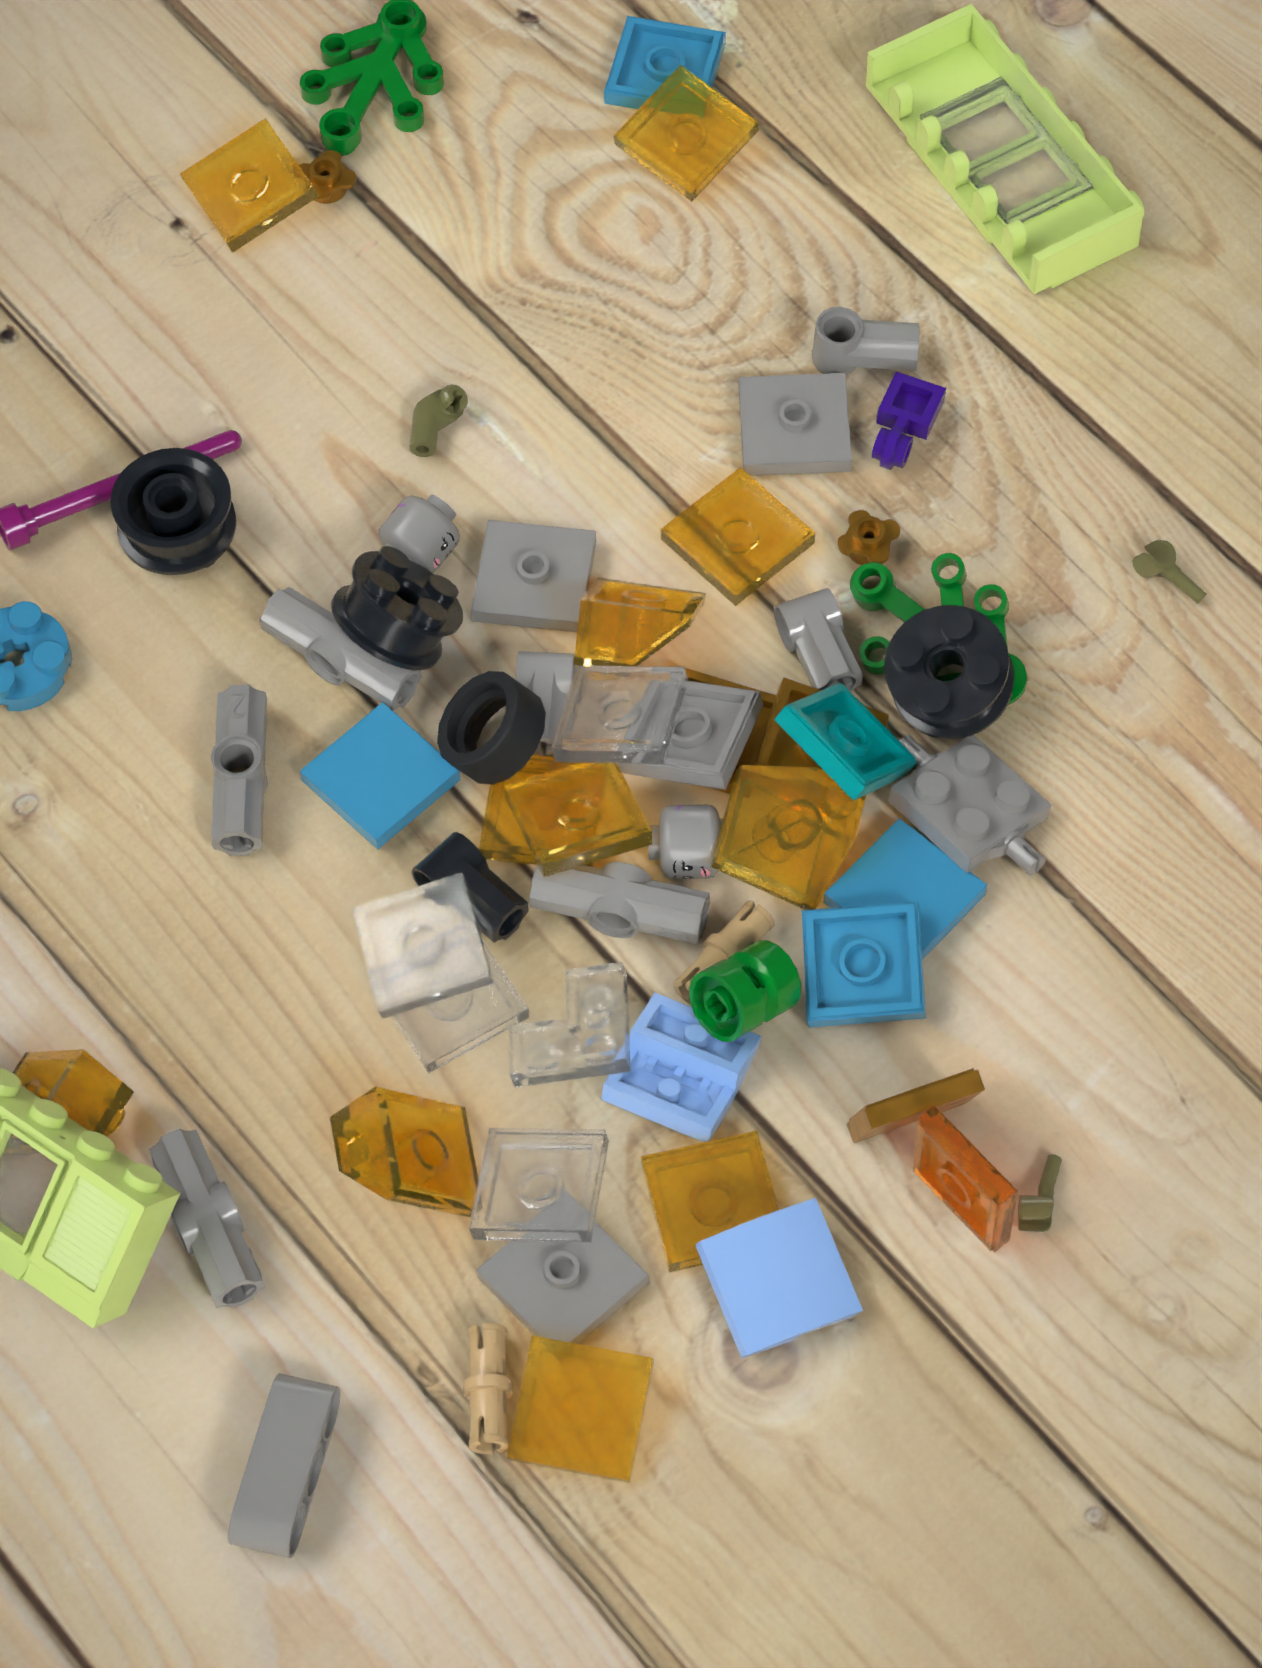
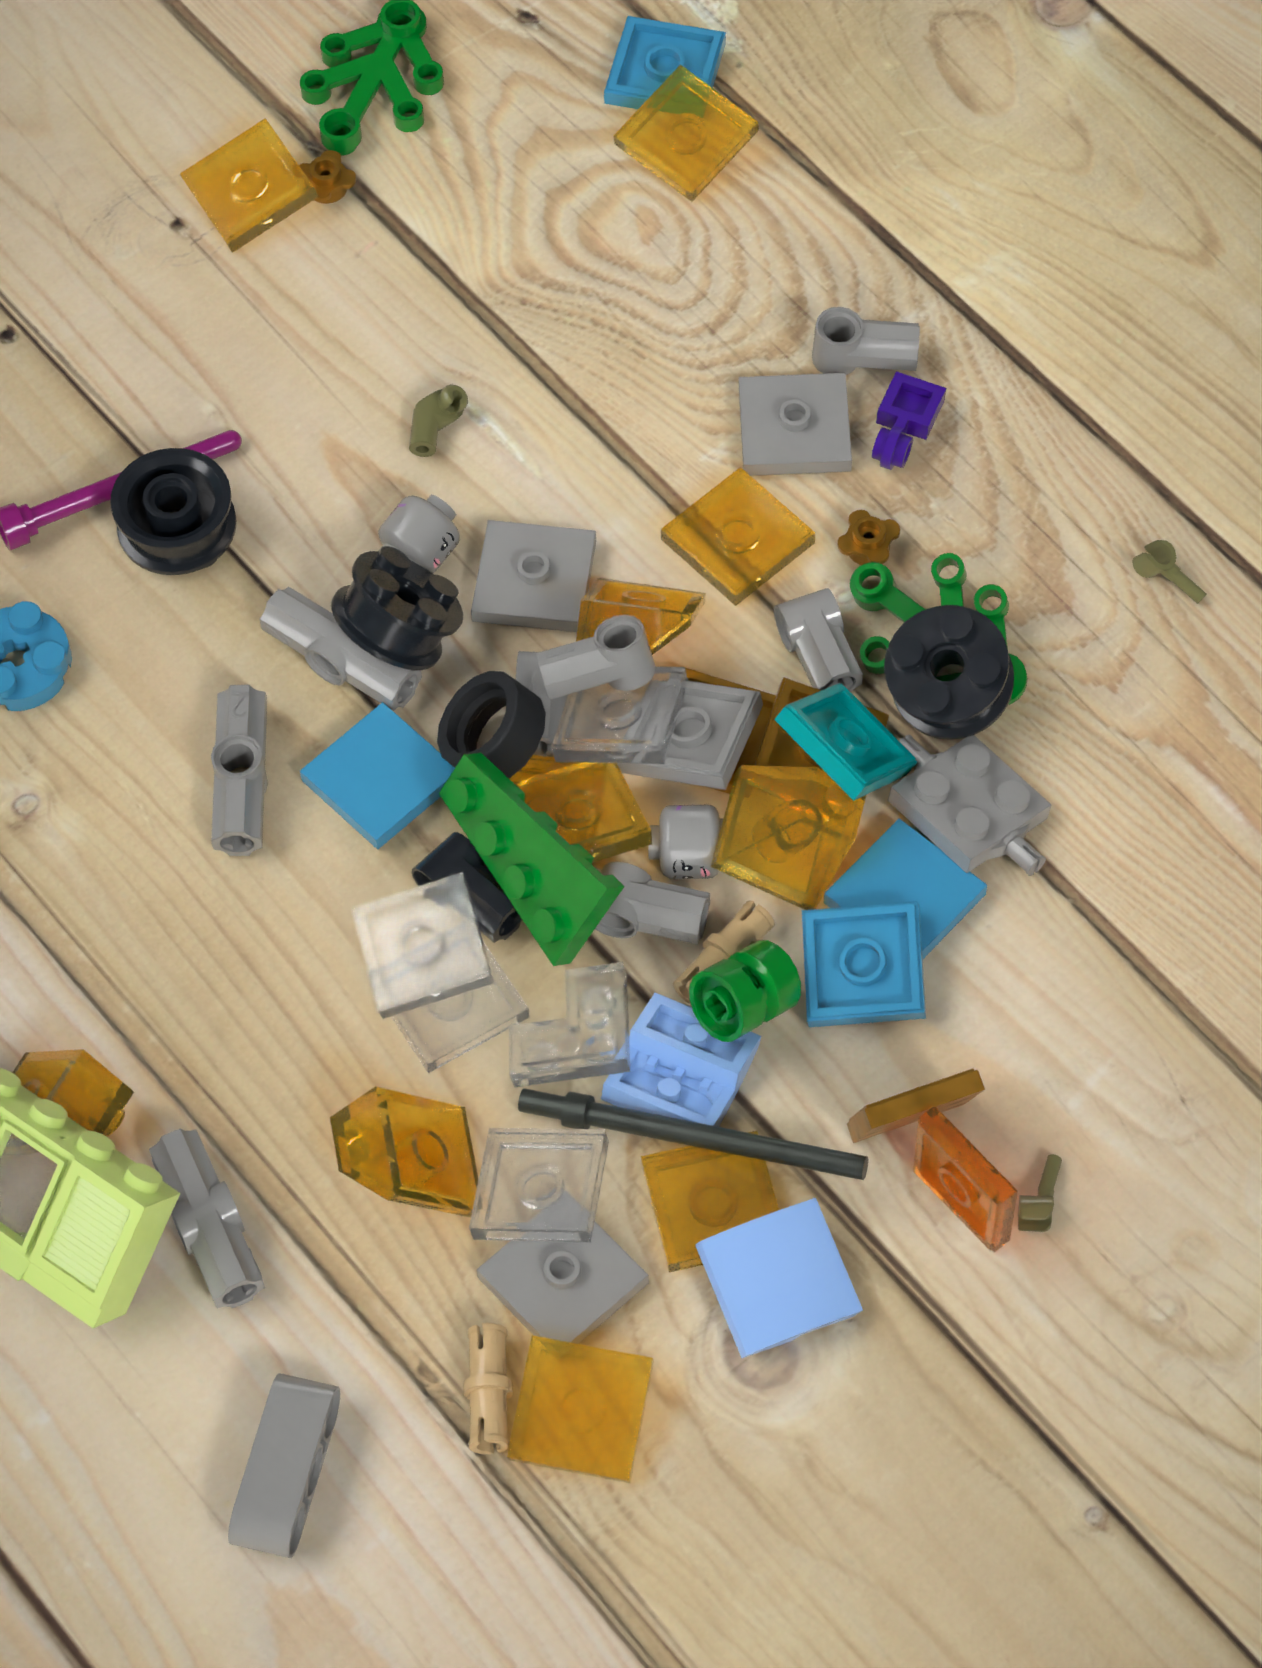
(537, 869): none -> green wing
(582, 1111): none -> pearl dark grey bar
(614, 656): none -> light grey piece
(1004, 149): yellowish green window -> none

